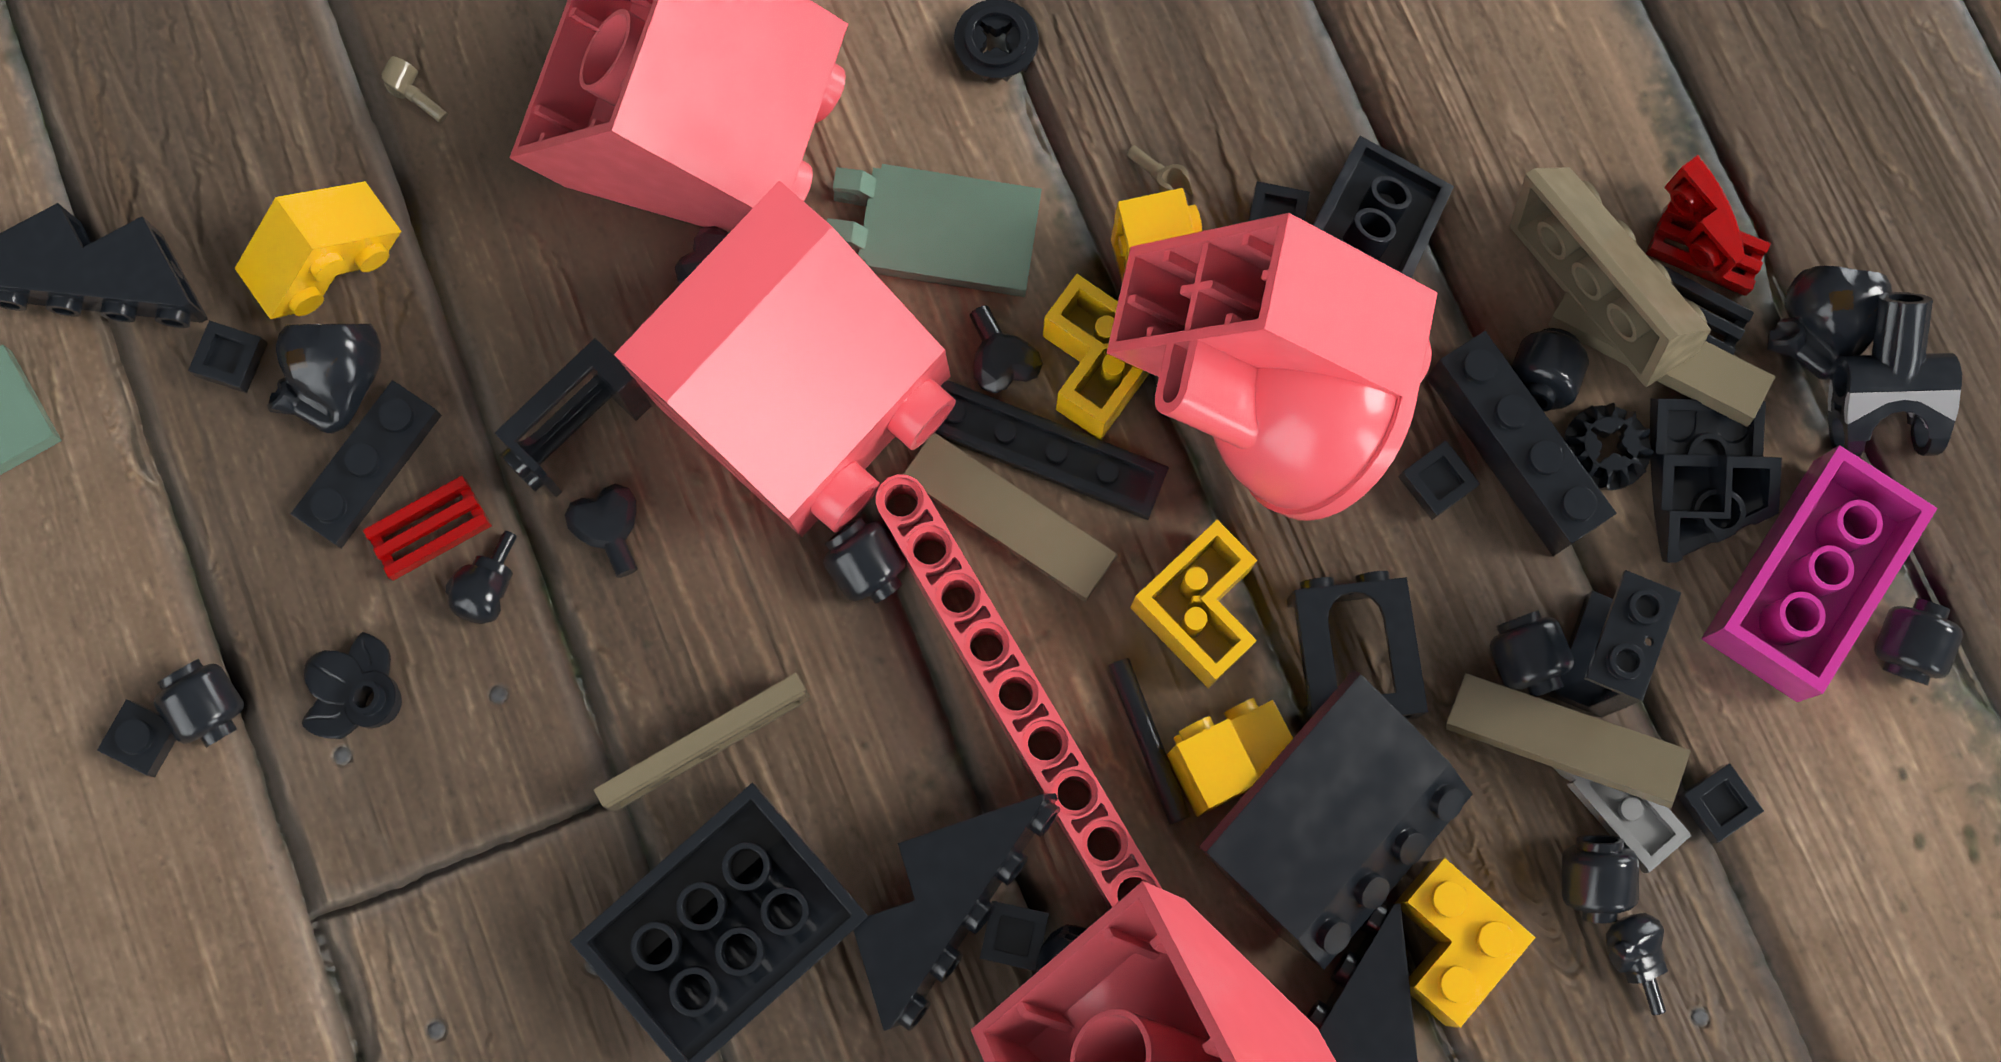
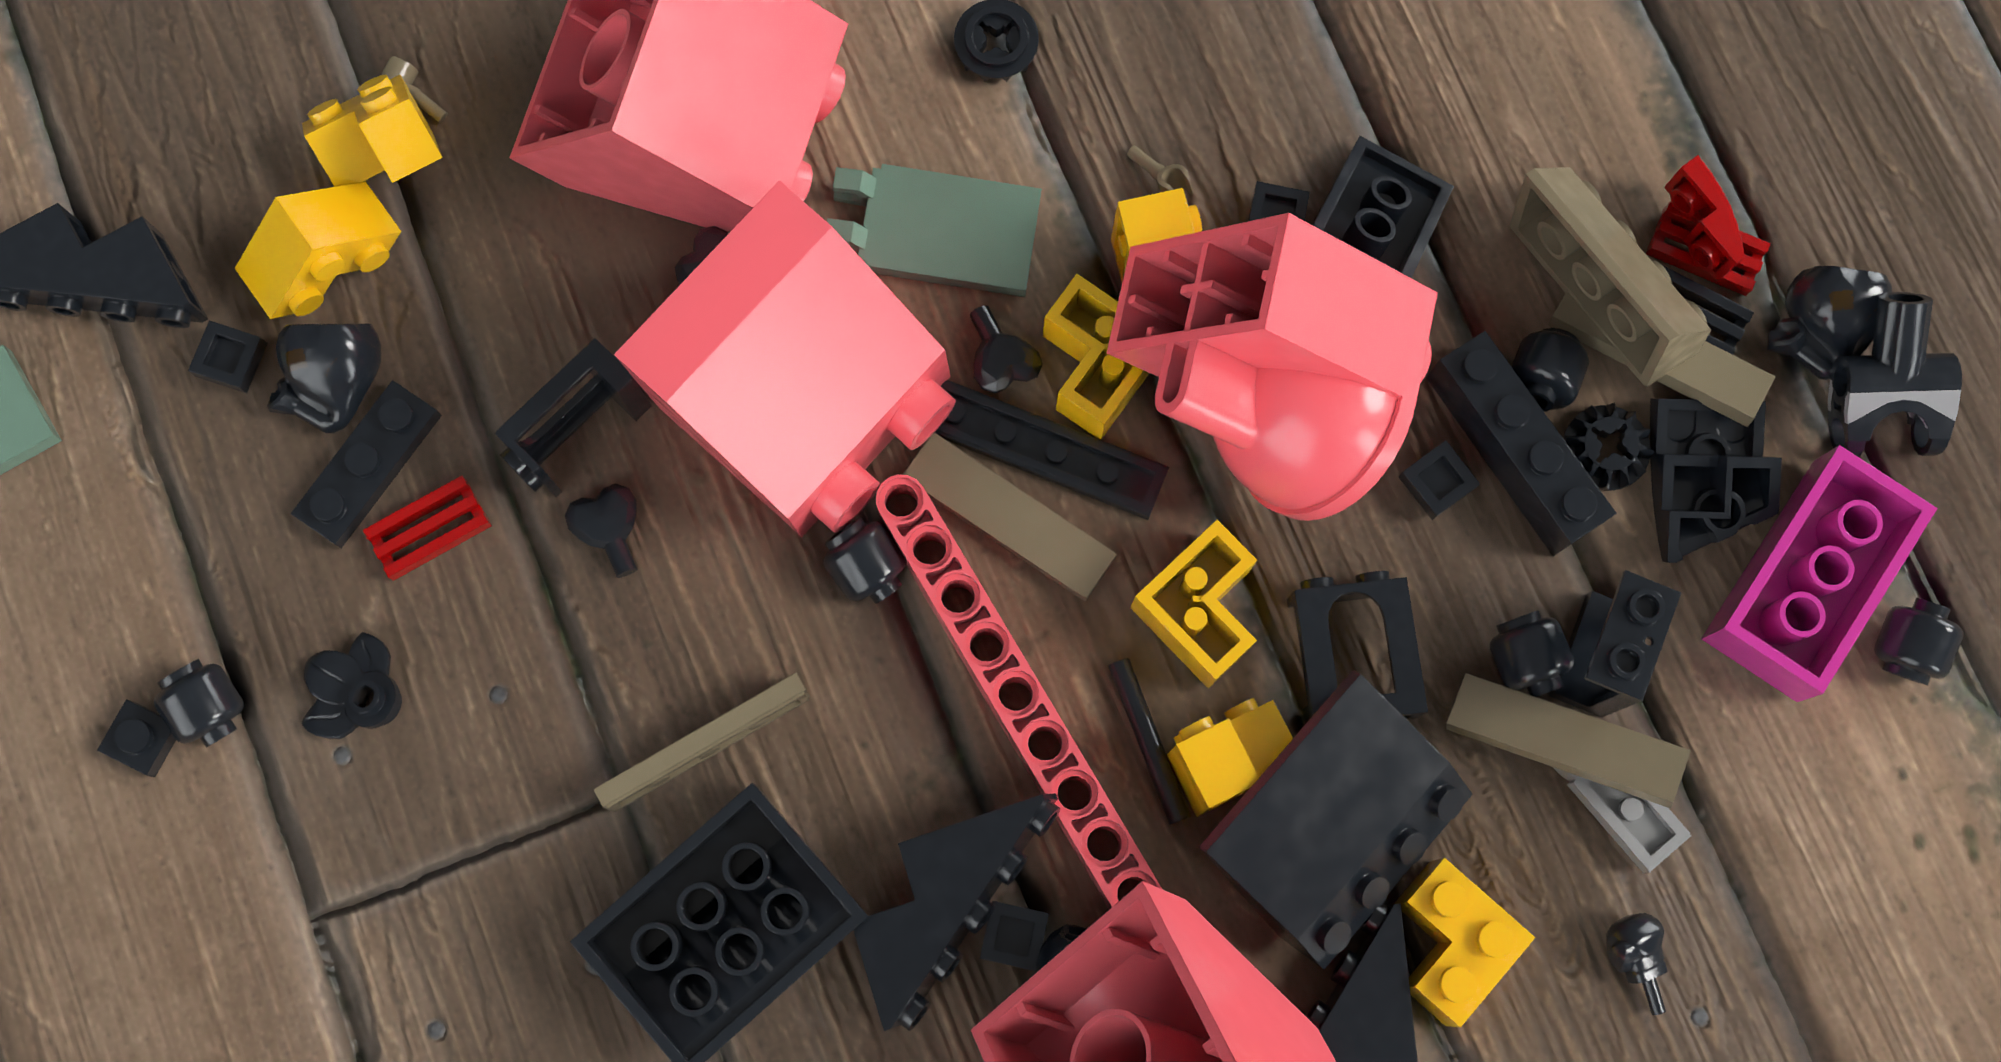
(371, 133): none -> yellow brick
(477, 588): black piece -> none
(1600, 878): black head -> none
(1720, 803): black plate -> none

